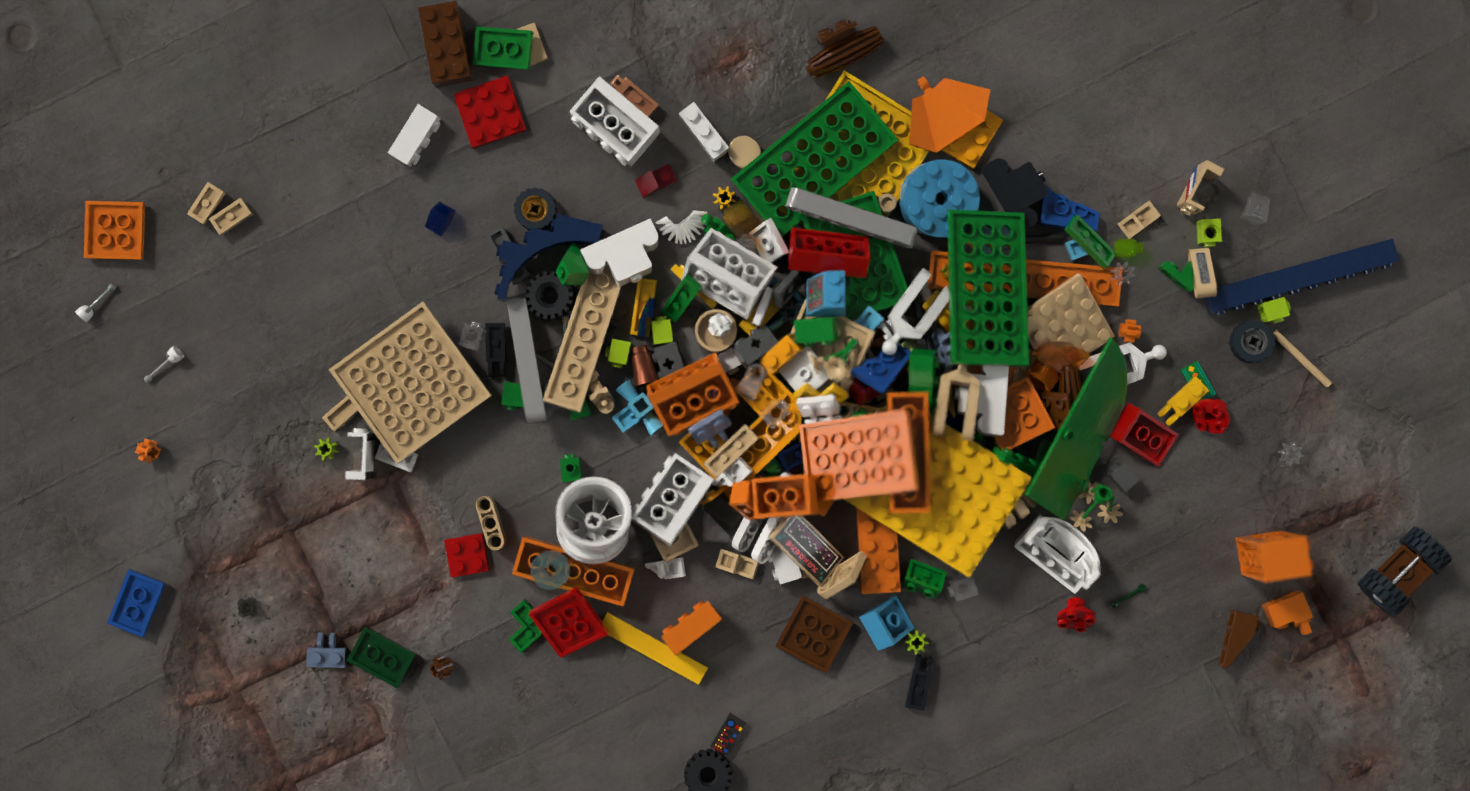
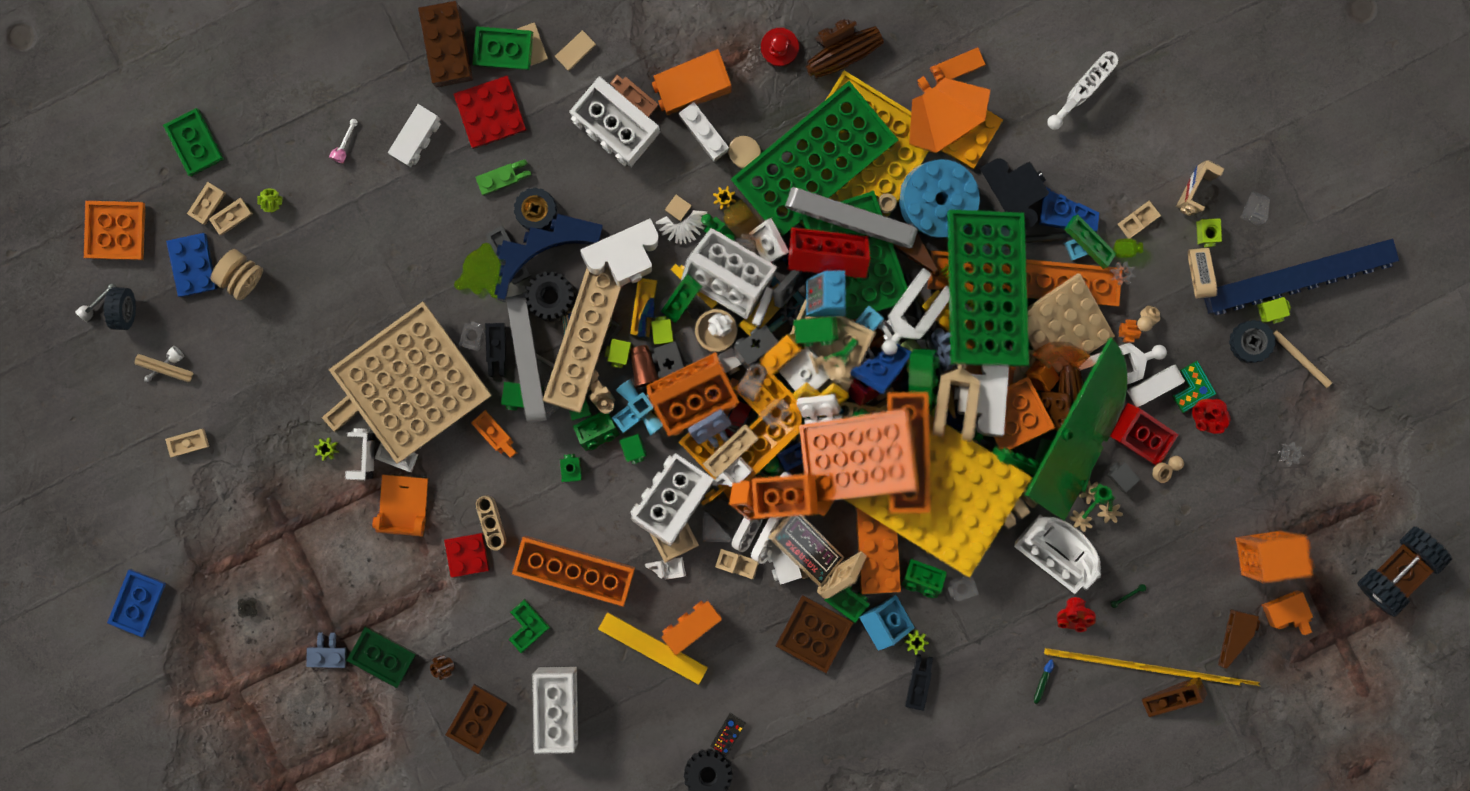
(119, 308): none -> black wheel
(148, 450): orange gear -> none
(163, 368): none -> tan axle
(187, 442): none -> tan plate
(191, 264): none -> blue plate
(193, 142): none -> green tile
(236, 274): none -> tan wheel
(269, 200): none -> lime gear
(339, 154): none -> hinge
(402, 508): none -> orange door
(440, 218): clear blue brick -> none
(476, 718): none -> reddish brown plate
(480, 271): none -> clear neon green tile
(494, 433): none -> orange hinge
(501, 177): none -> bright green hinge
(555, 709): none -> white brick
(557, 578): clear light blue plate -> none
(568, 622): red plate -> none
(572, 268): green slope -> none
(575, 50): none -> tan tile
(595, 431): none -> green bracket
(602, 493): white wheel -> none
(633, 448): none -> green brick
(655, 180): dark red slope -> none
(678, 208): none -> tan tile
(692, 82): none -> orange slope
(738, 417): none -> red slope
(779, 47): none -> red plate
(849, 603): none -> green bracket
(919, 255): none -> reddish brown slope
(958, 65): none -> orange hinge
(1043, 681): none -> dark green piece
(1074, 97): none -> white piece
(1147, 667): none -> yellow piece
(1149, 317): none -> tan plate
(1155, 385): none -> white beam
(1162, 472): none -> tan plate
(1175, 697): none -> reddish brown slope
(1182, 278): green slope -> none
(1184, 399): yellow hinge -> none

